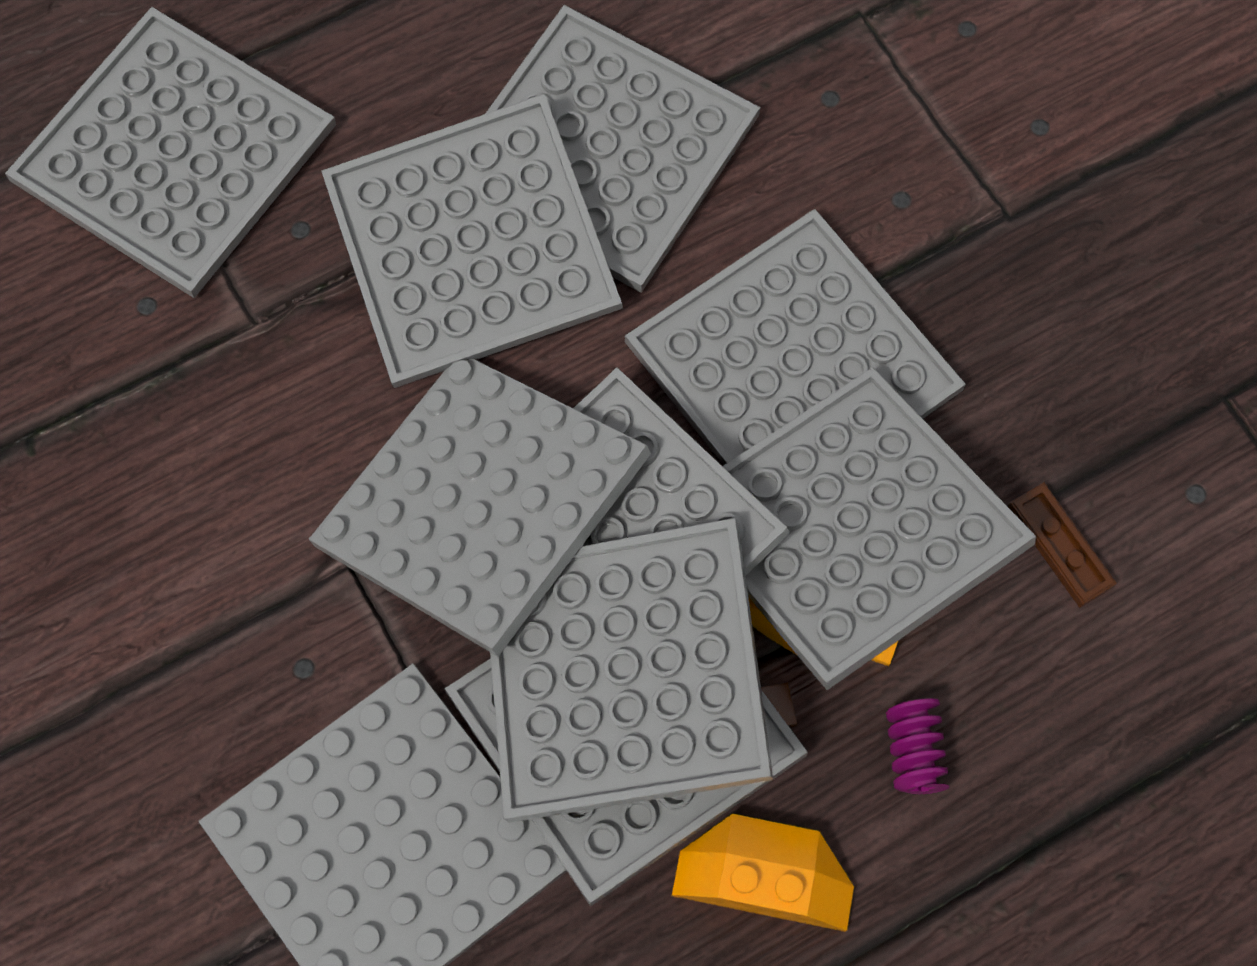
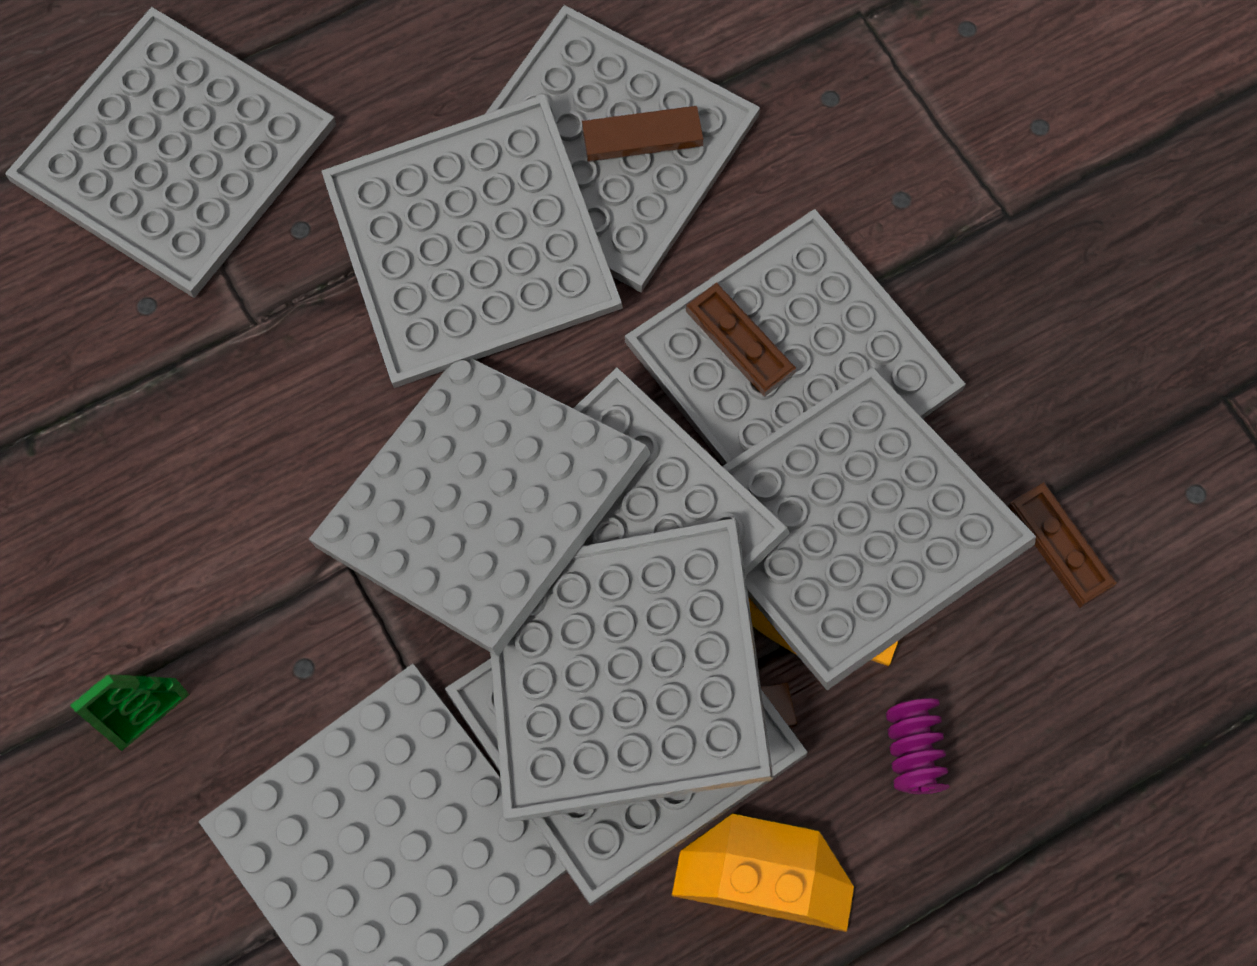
(128, 705): none -> green wedge
(642, 133): none -> reddish brown tile
(740, 339): none -> reddish brown tile

